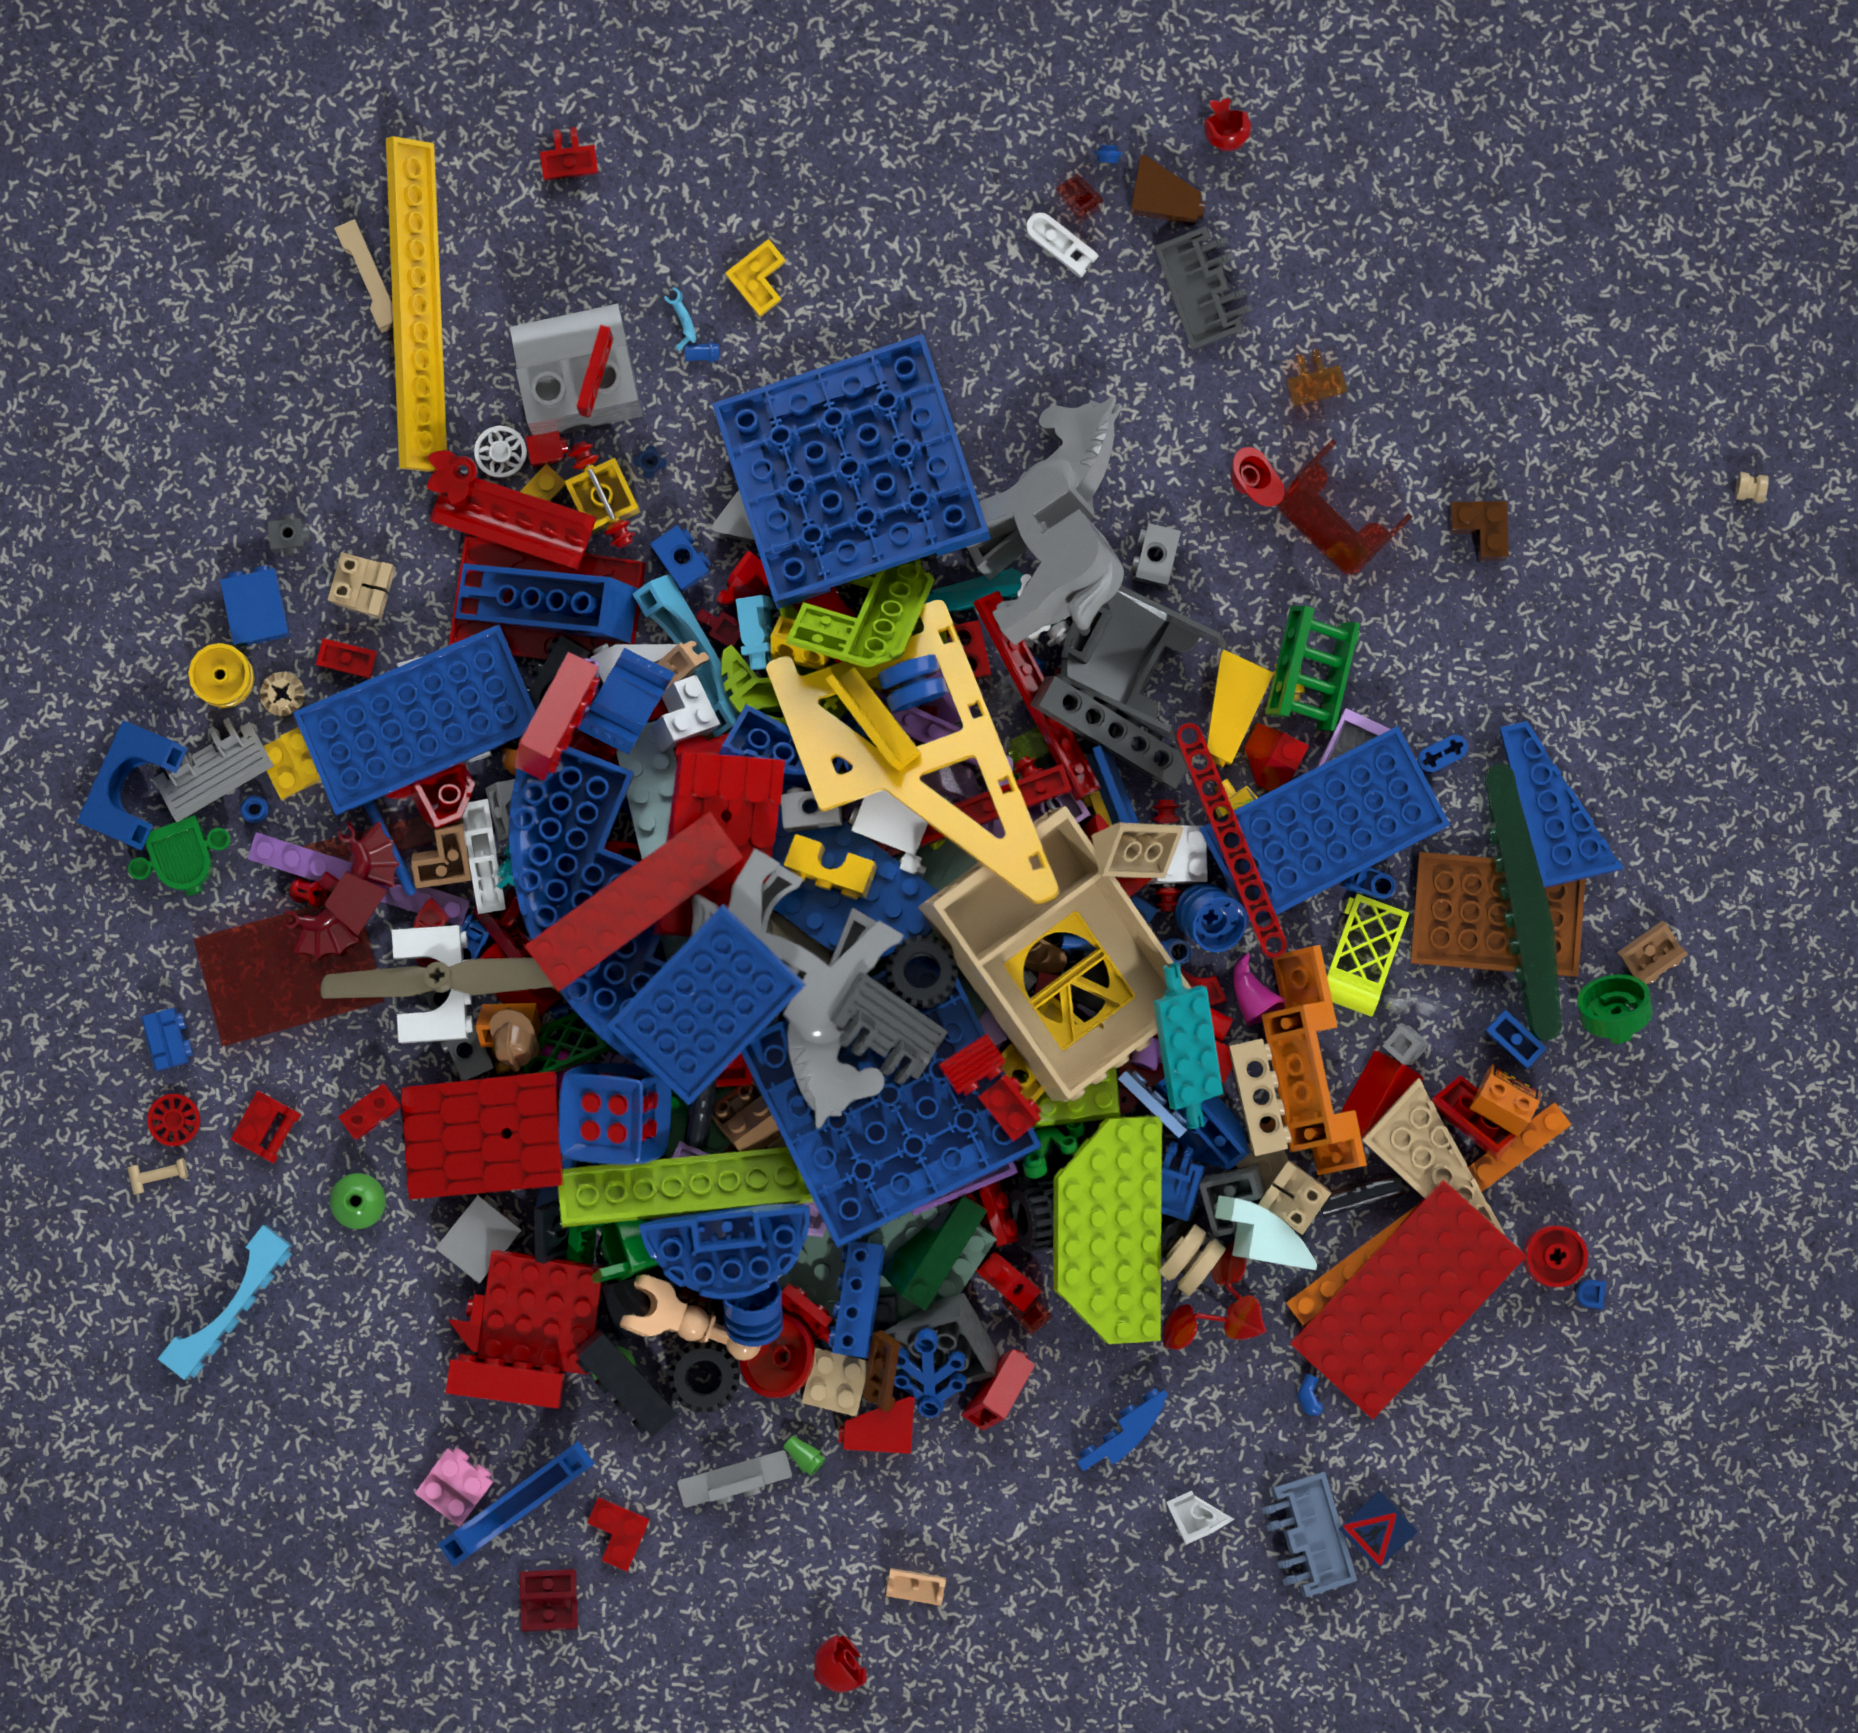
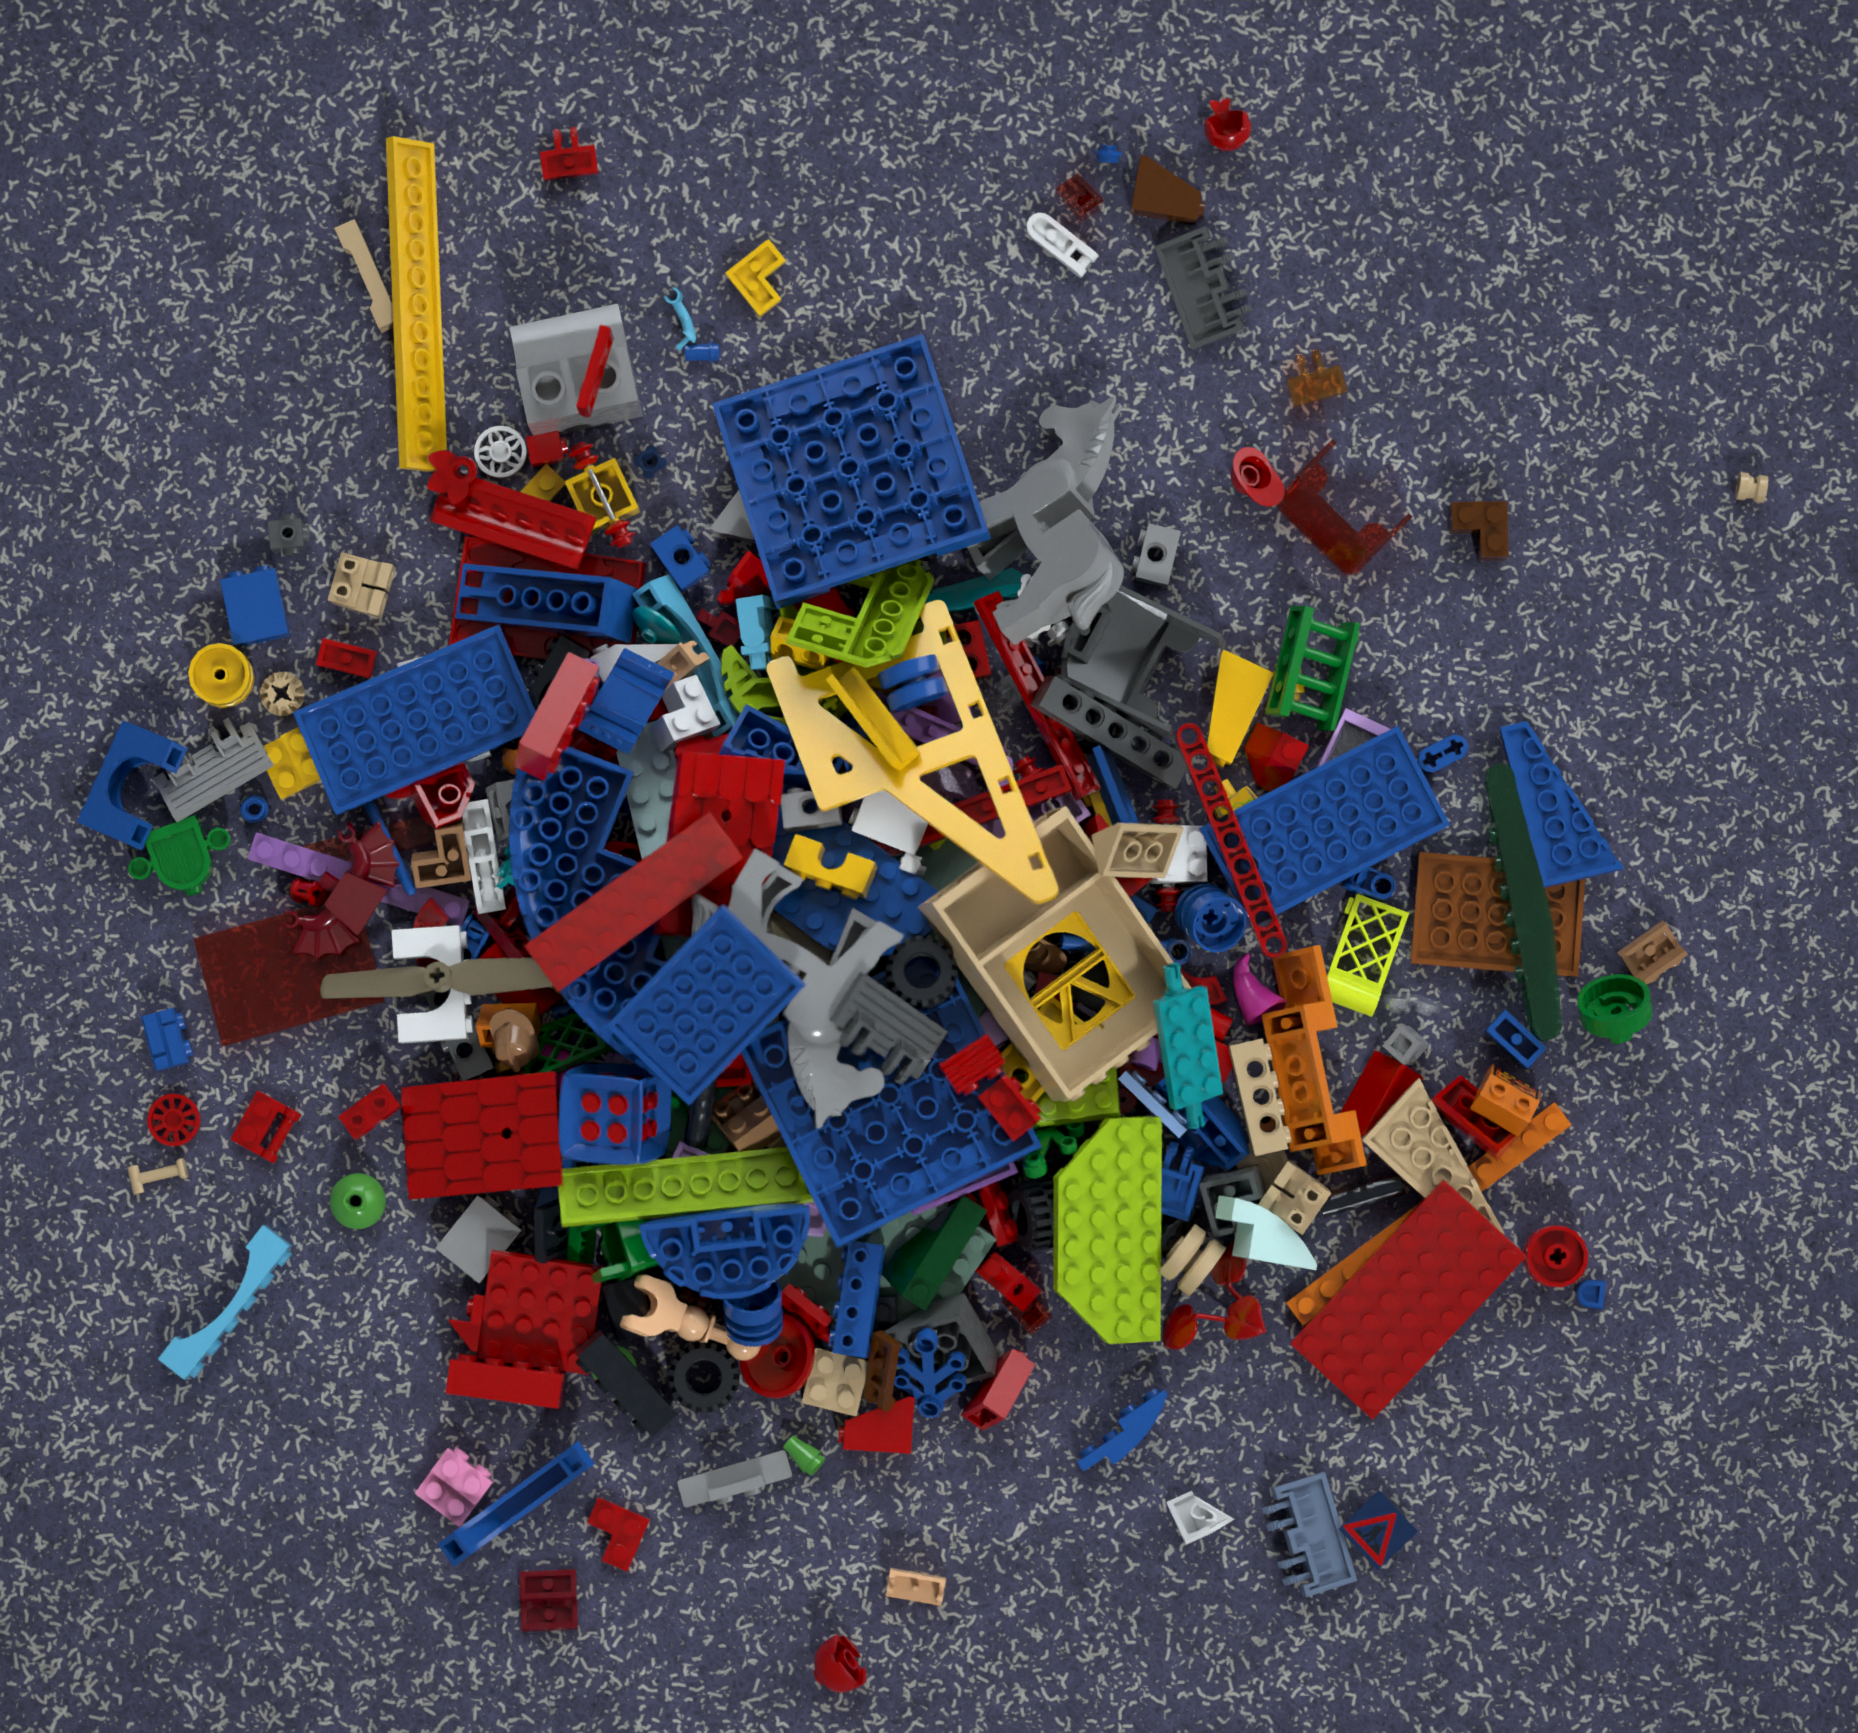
(655, 626): none -> teal dish
(1028, 744): clear neon green brick -> none
(1307, 1397): blue arm -> none

